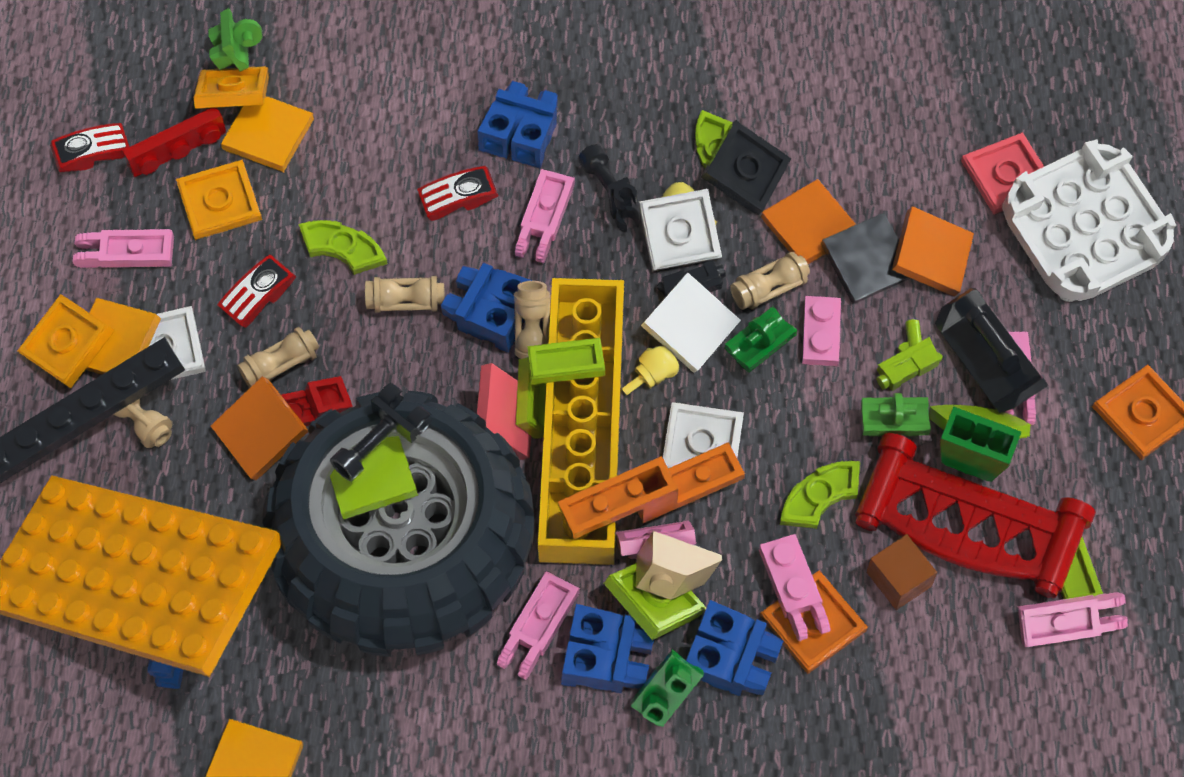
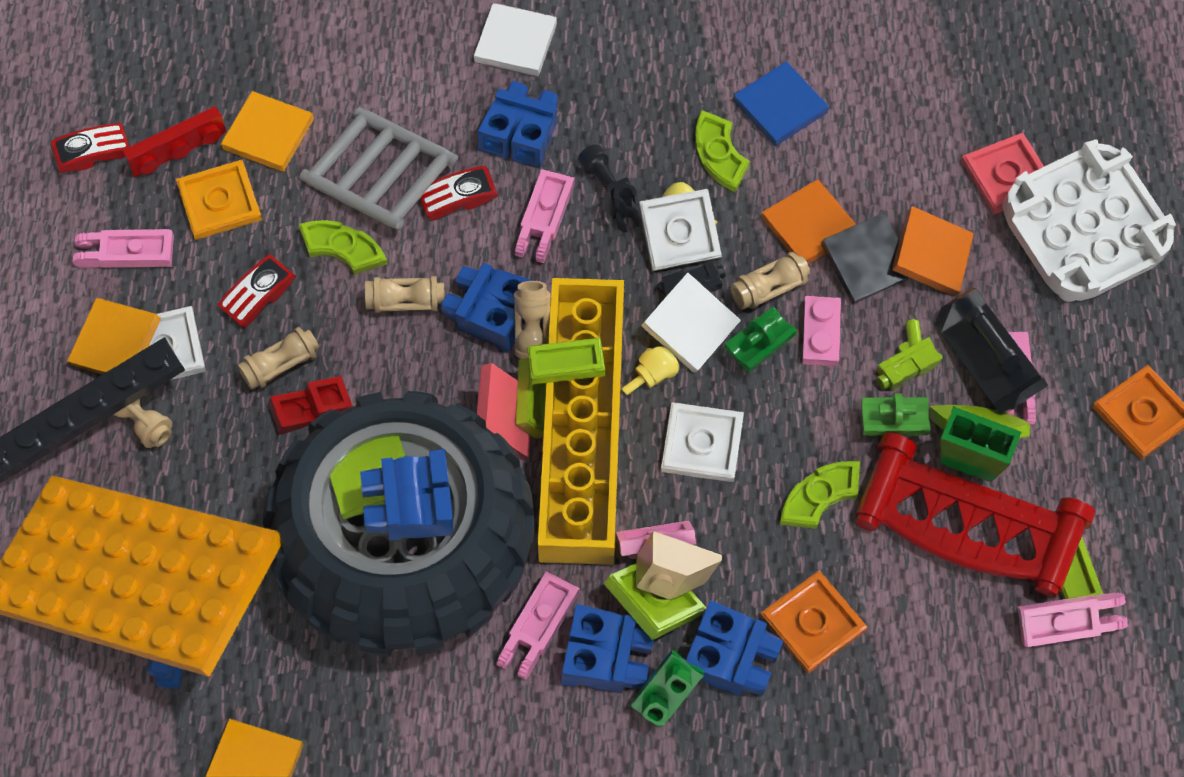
(65, 340): light orange tile -> none
(231, 87): light orange tile -> none
(233, 40): bright green hips -> none
(259, 428): orange tile -> none
(348, 462): black bar -> none
(367, 204): none -> light grey bar
(414, 497): none -> blue hips
(515, 39): none -> white tile
(650, 490): orange bracket -> none
(746, 167): black tile -> none
(781, 103): none -> blue tile
(793, 584): bright pink hinge -> none
(901, 572): dark orange piece -> none

